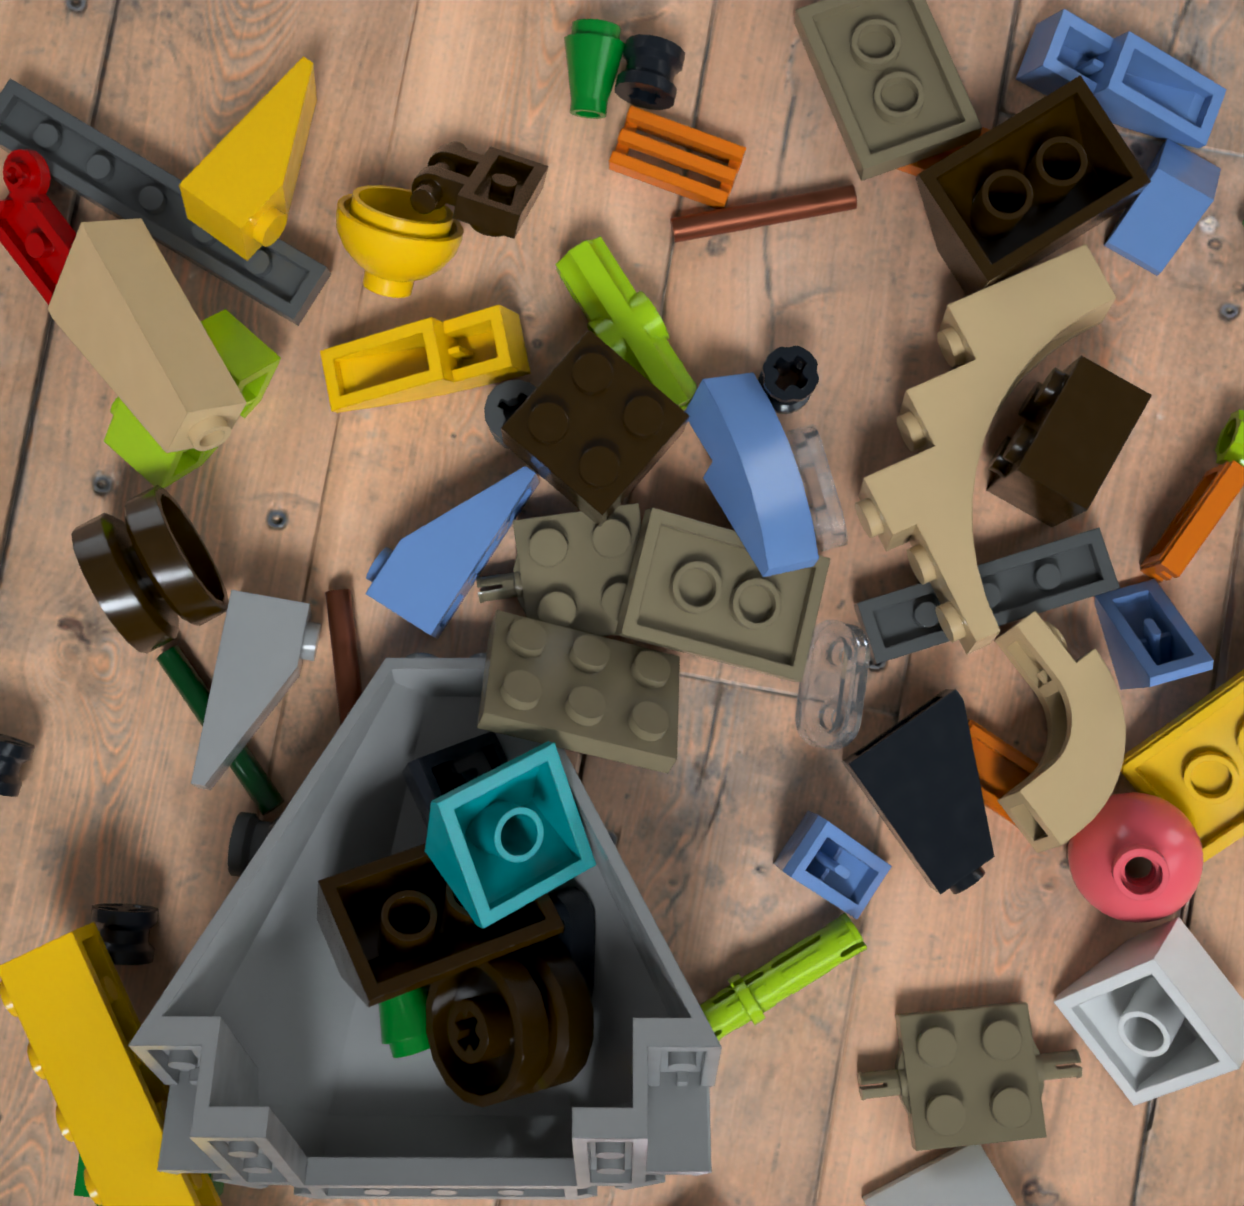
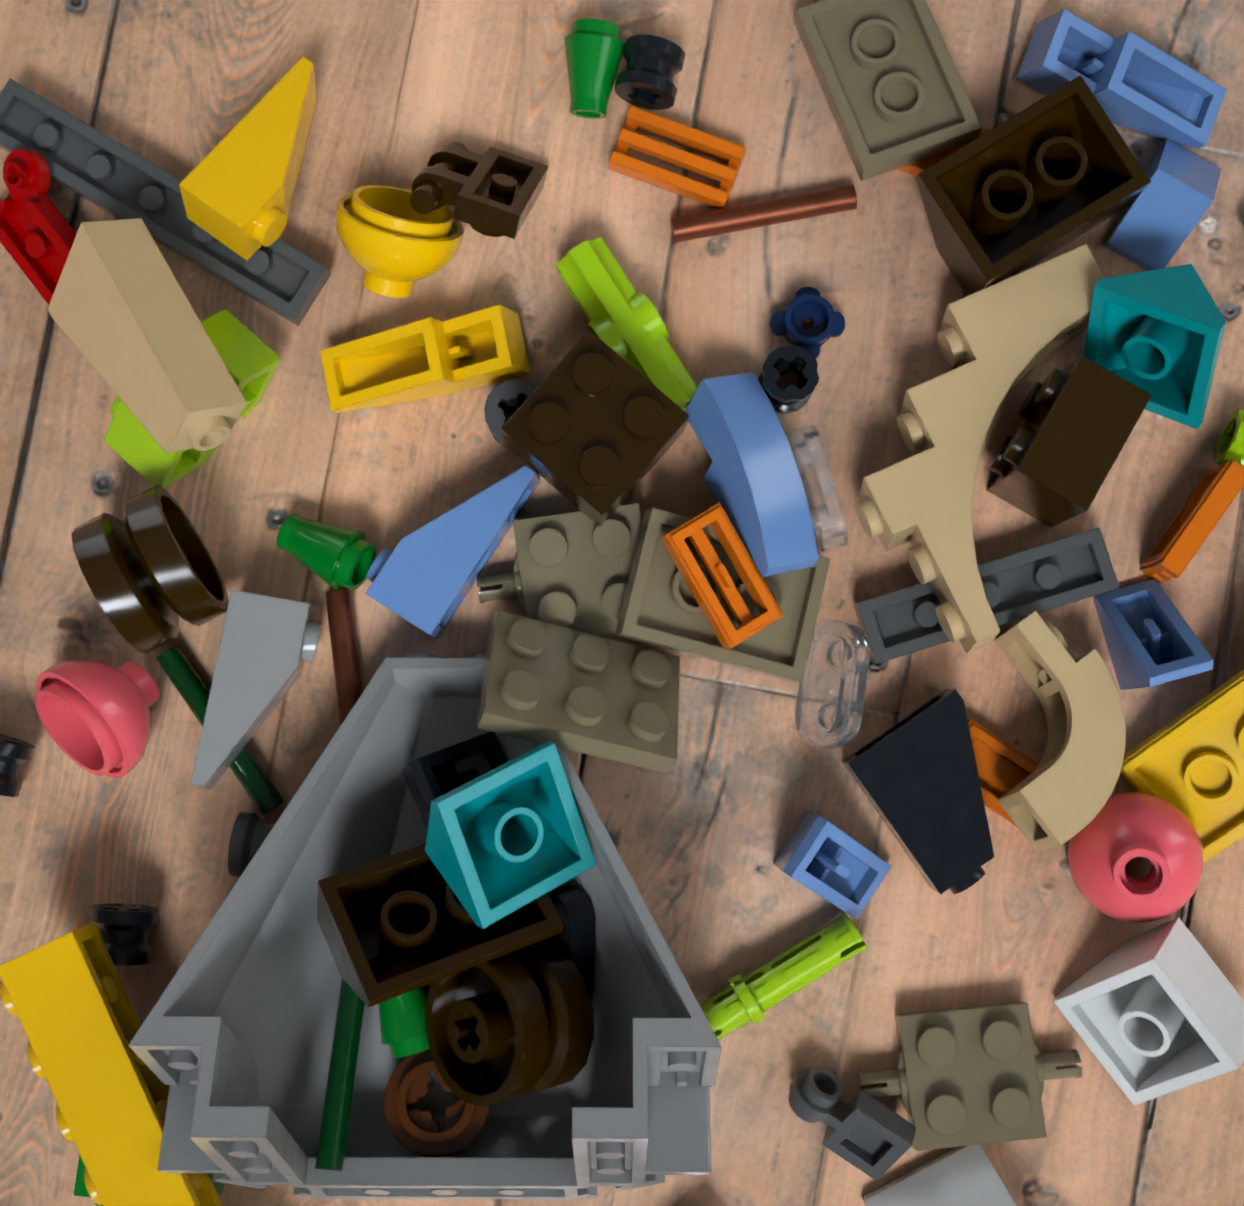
(98, 713): none -> coral piece
(329, 551): none -> green cone
(340, 1080): none -> dark green bar
(418, 1128): none -> reddish brown gear
(700, 587): none -> orange tile
(808, 305): none -> dark blue plate
(859, 1132): none -> dark grey plate
(1159, 336): none -> teal slope

